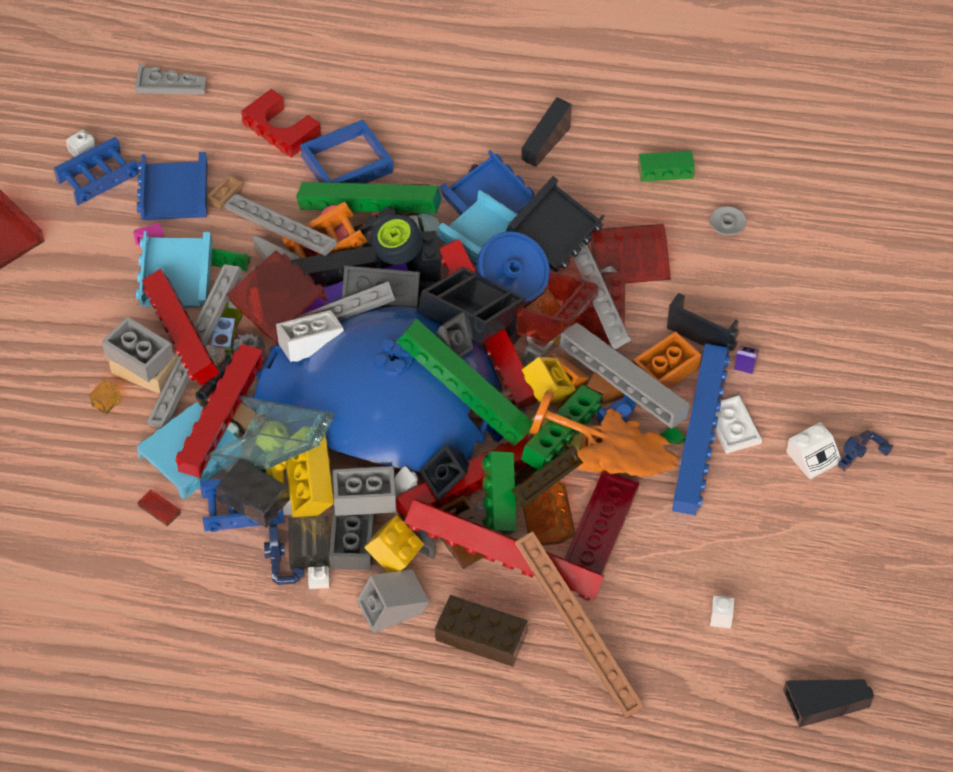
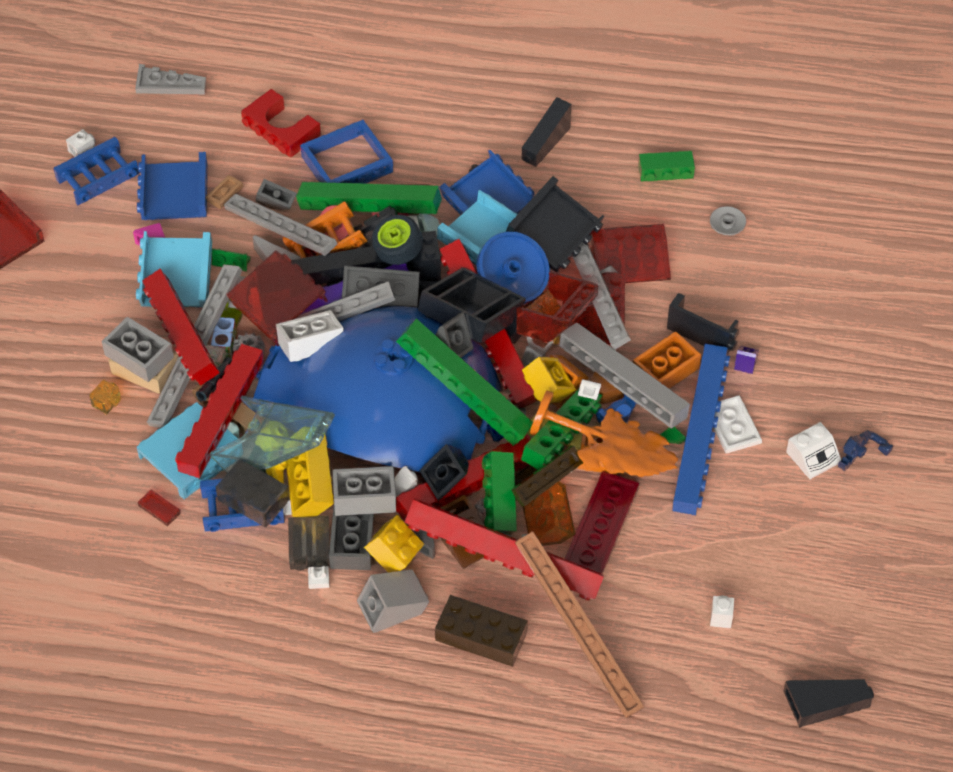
(274, 550): dark blue animal -> none
(275, 196): none -> dark grey slope
(589, 389): none -> white slope

